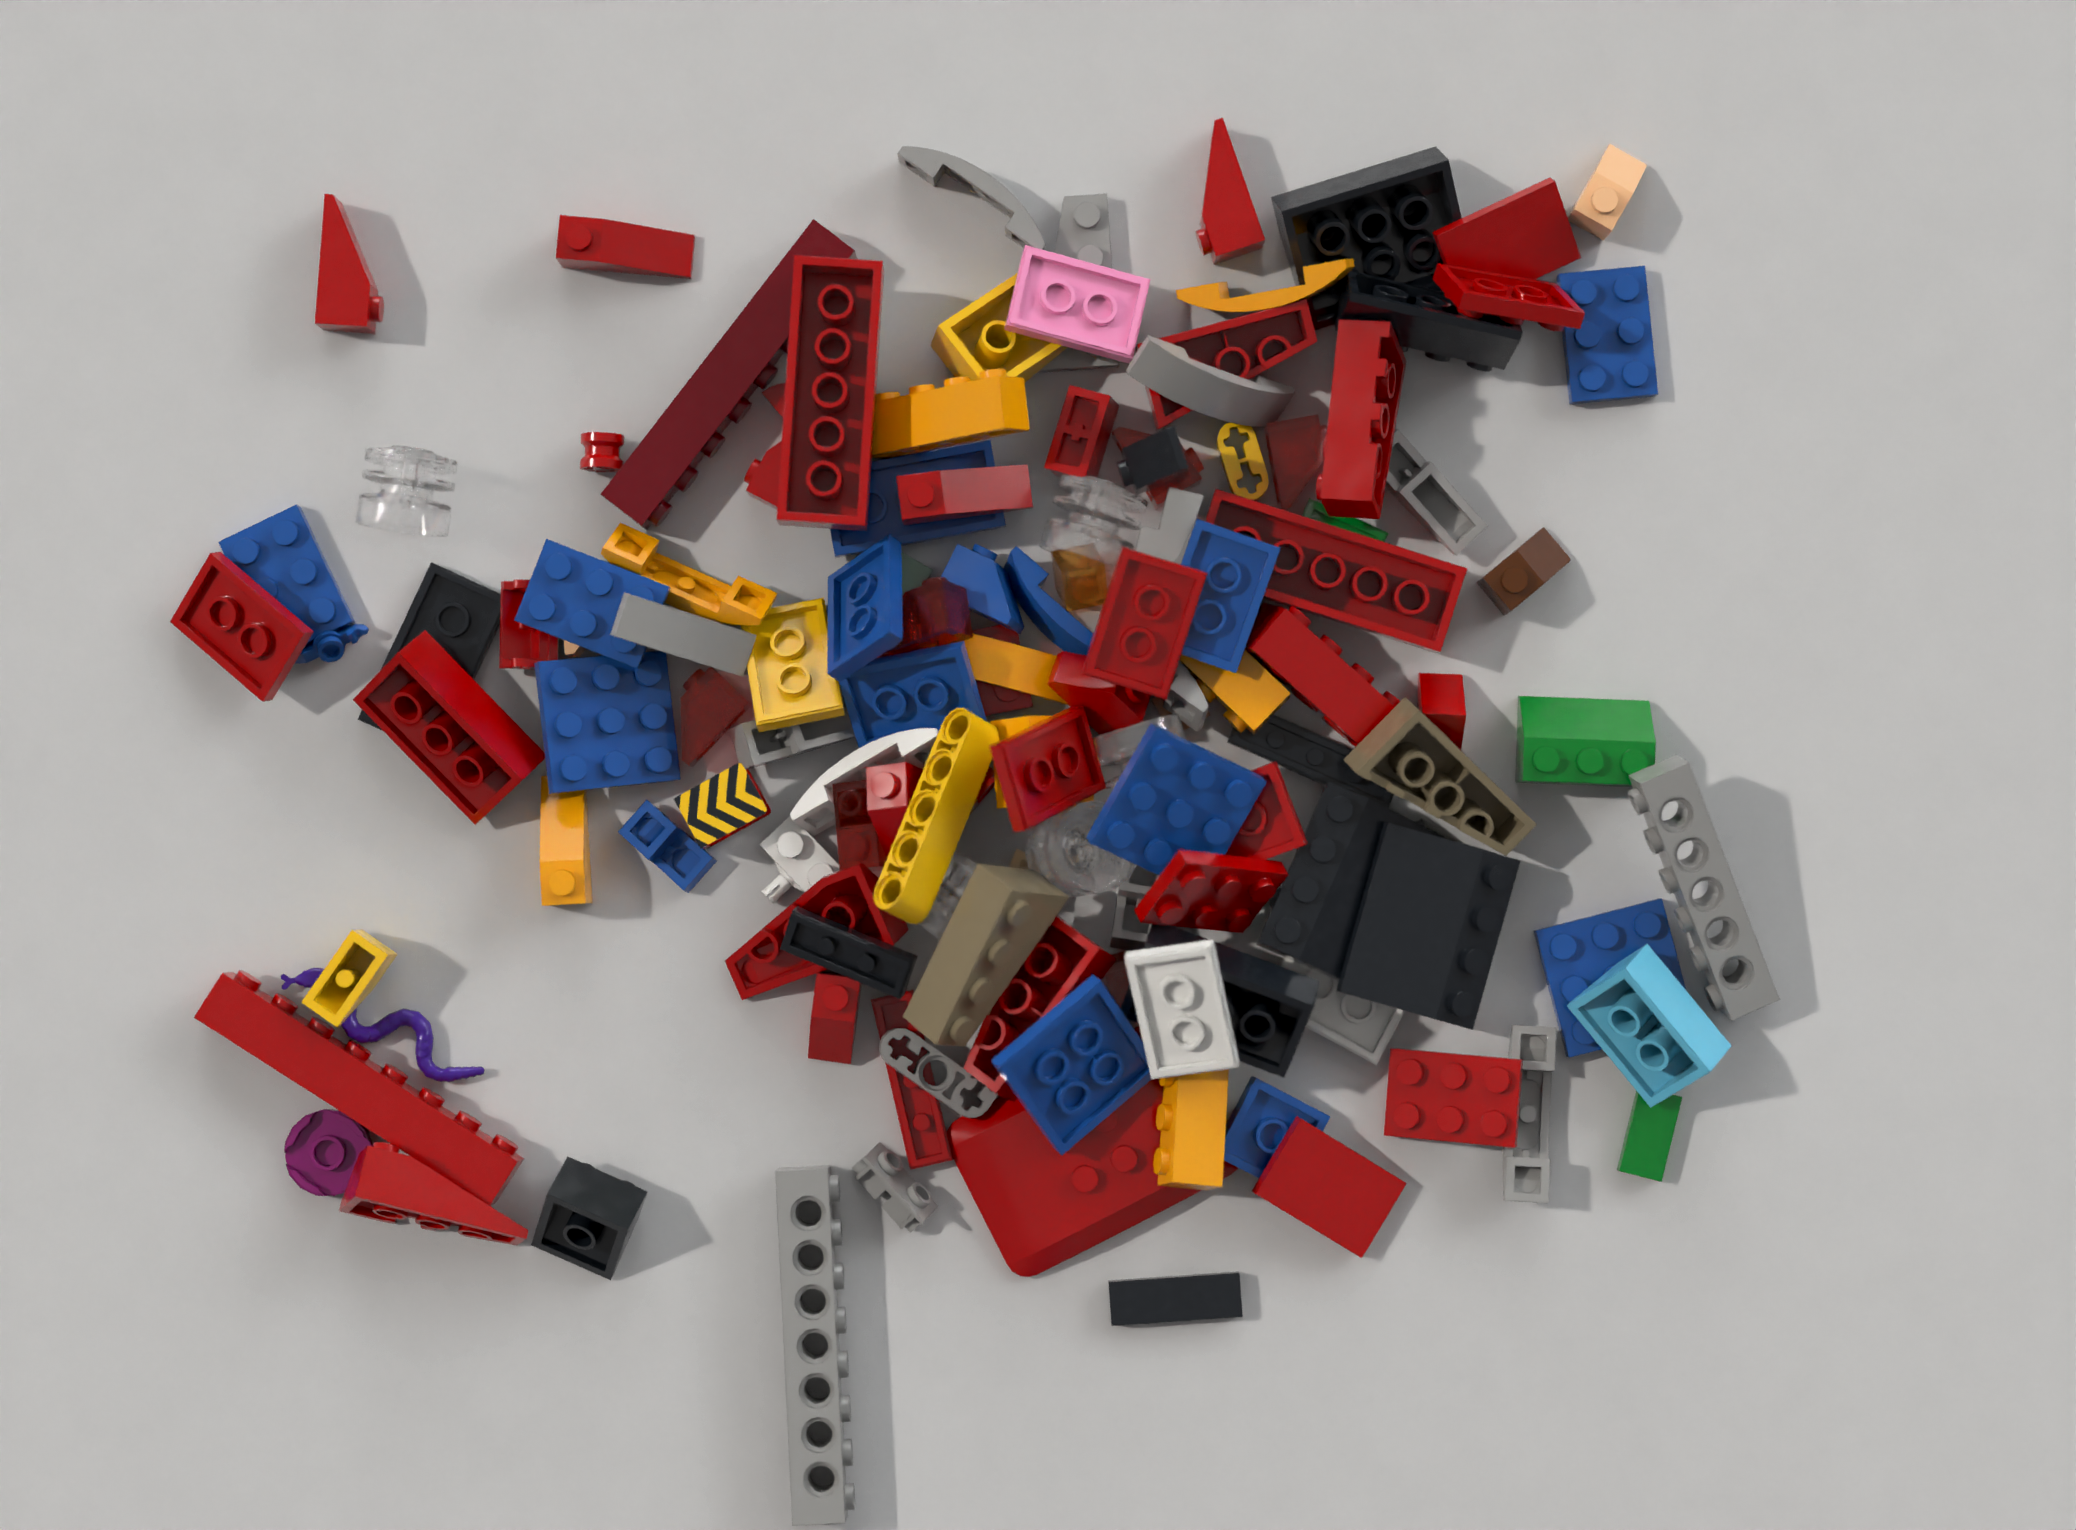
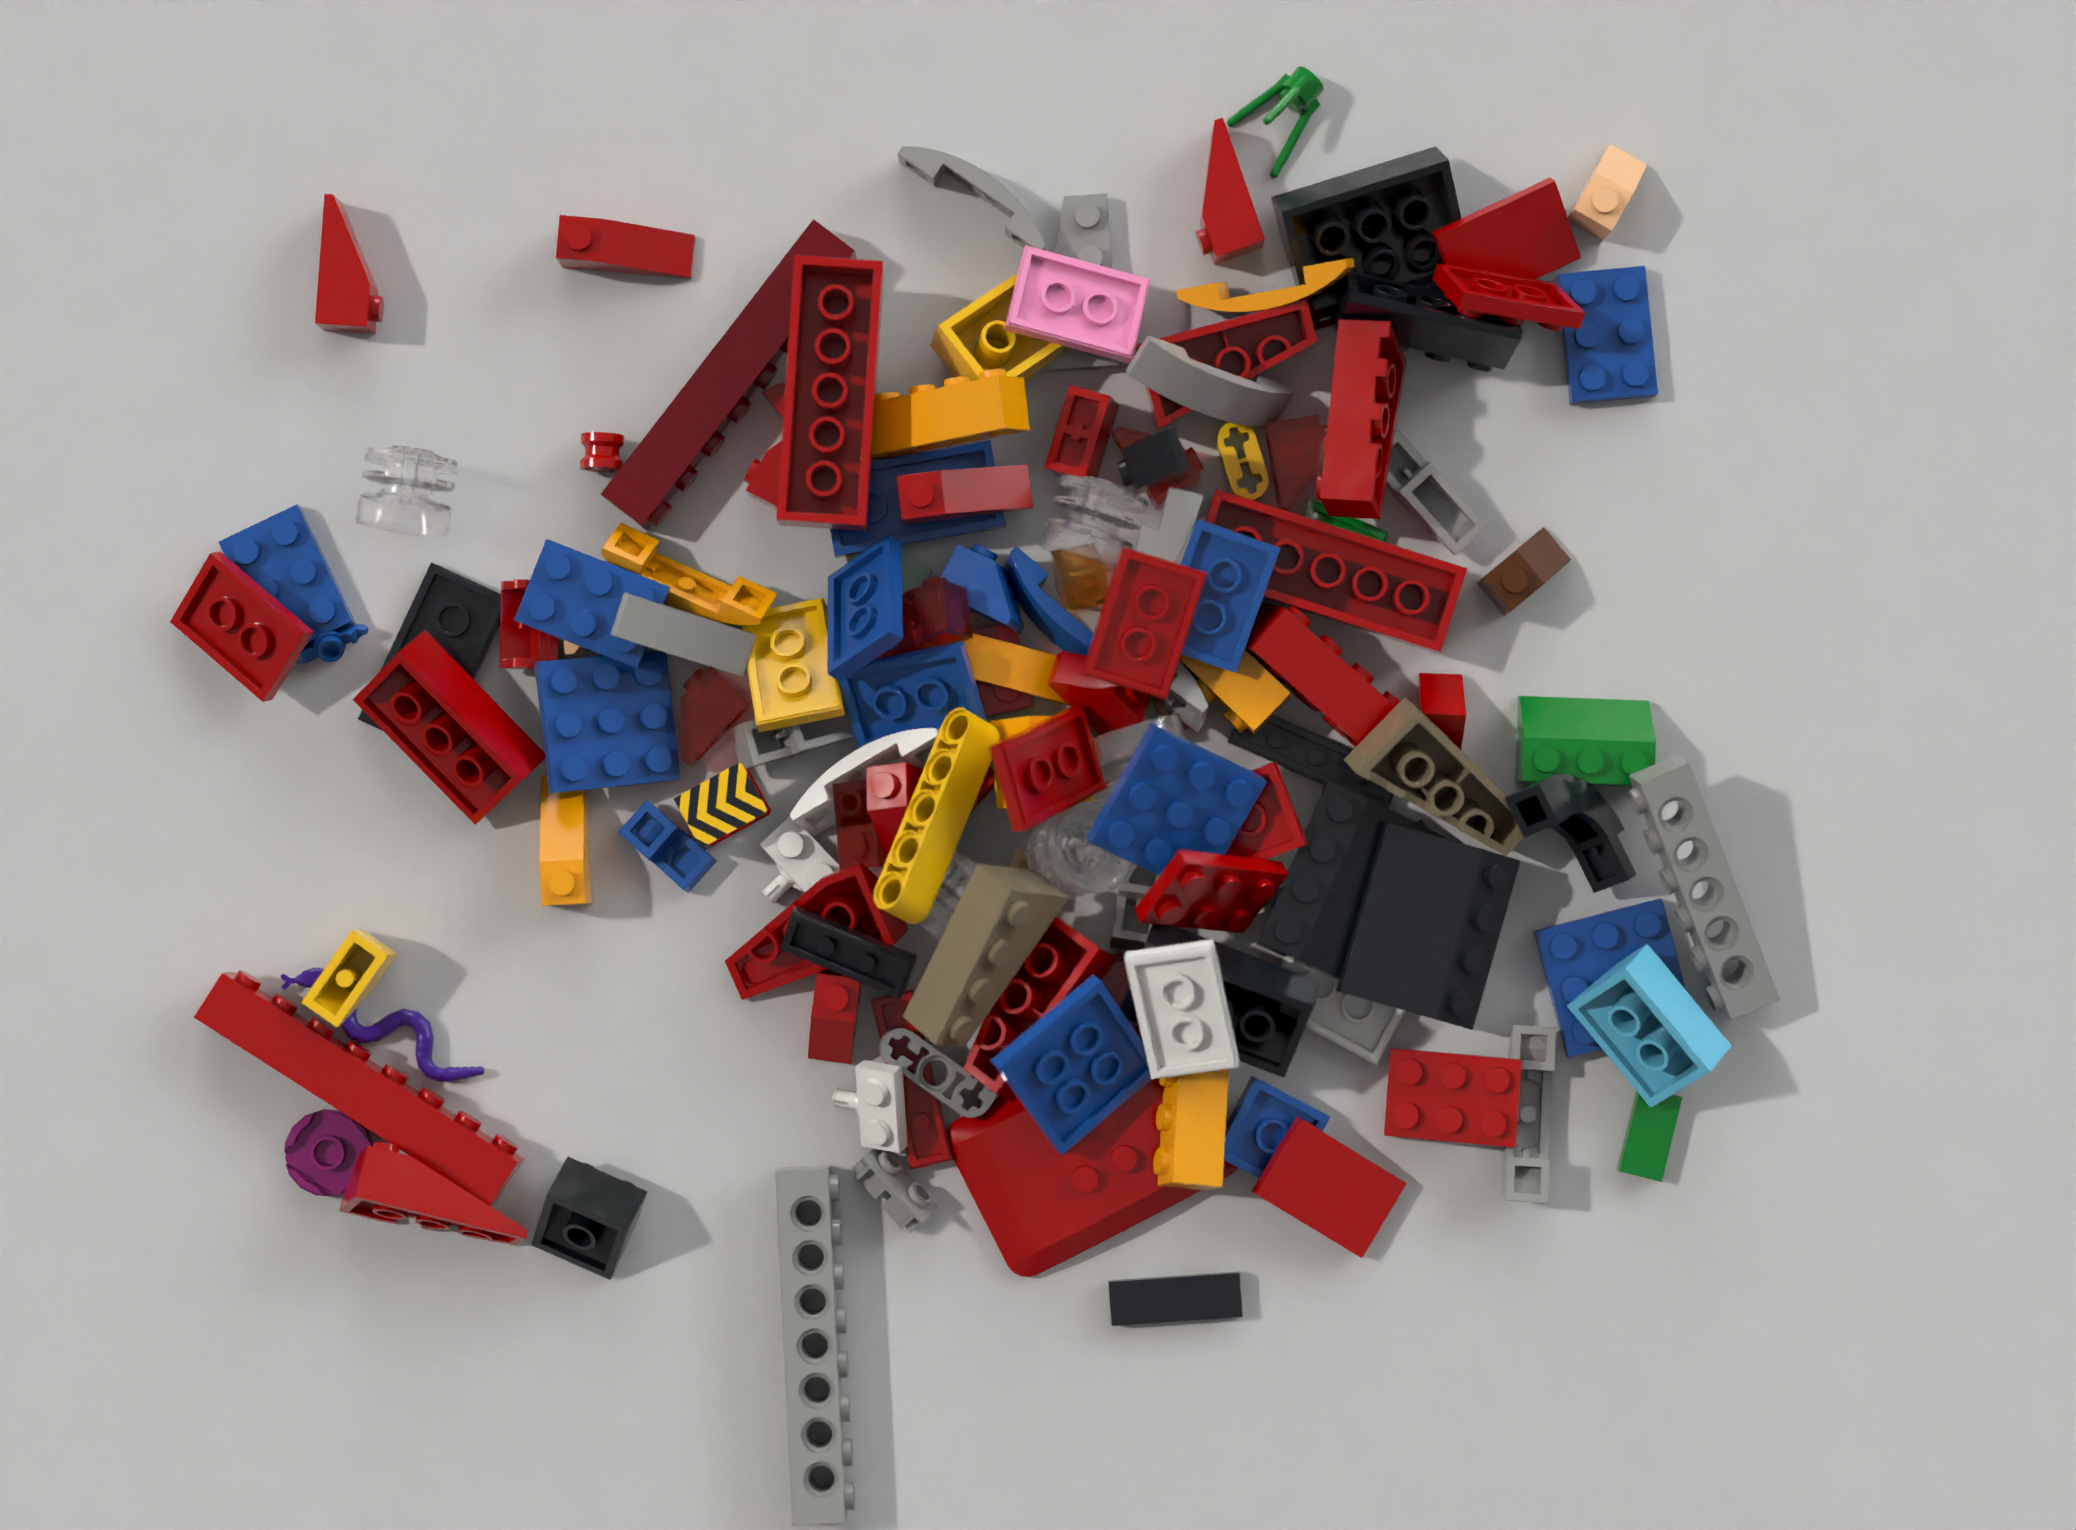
(878, 1105): none -> white plate
(1297, 93): none -> green plant
(1581, 819): none -> black arch

